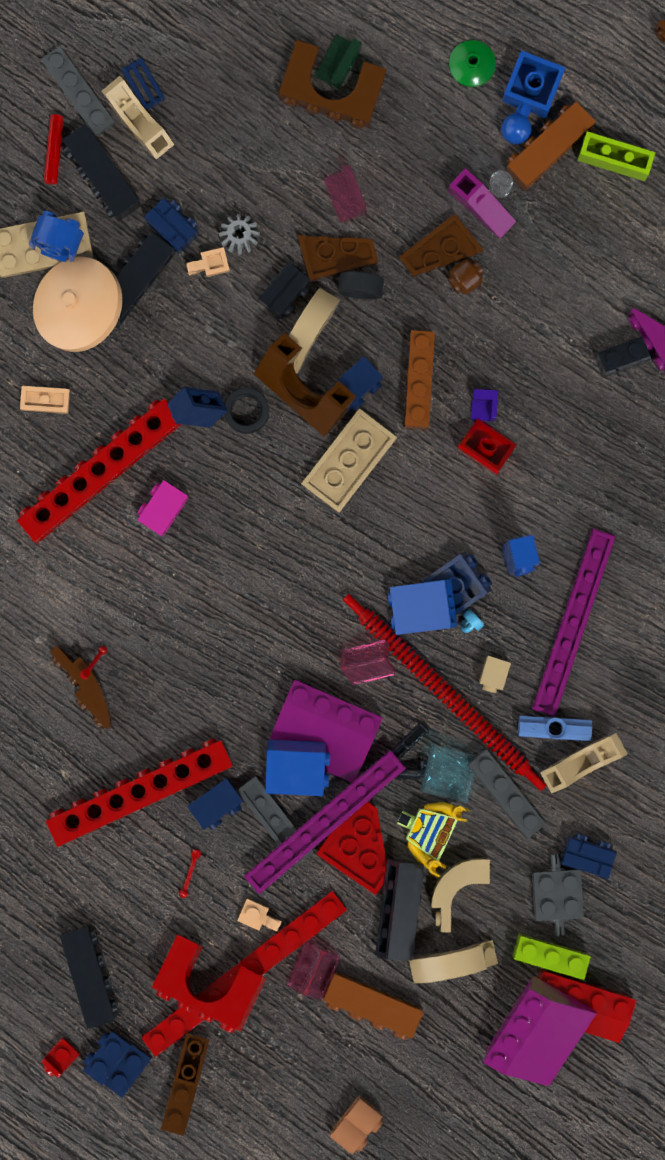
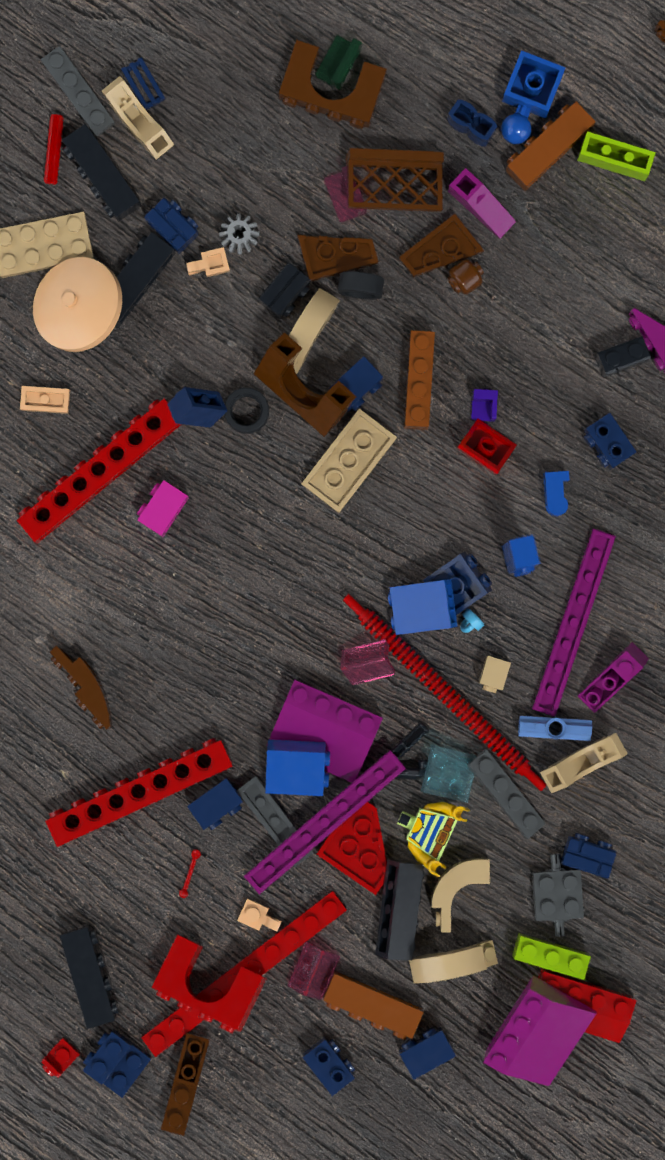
(56, 237): blue brick -> none
(85, 673): red hinge -> none
(329, 1065): none -> dark blue brick
(356, 1125): nougat brick -> none
(394, 159): none -> reddish brown fence
(426, 1052): none -> dark blue brick
(469, 74): green dish -> none
(477, 126): none -> dark blue brick
(500, 179): clear wheel -> none
(554, 492): none -> blue leg
(609, 442): none -> dark blue brick
(614, 677): none -> magenta slope

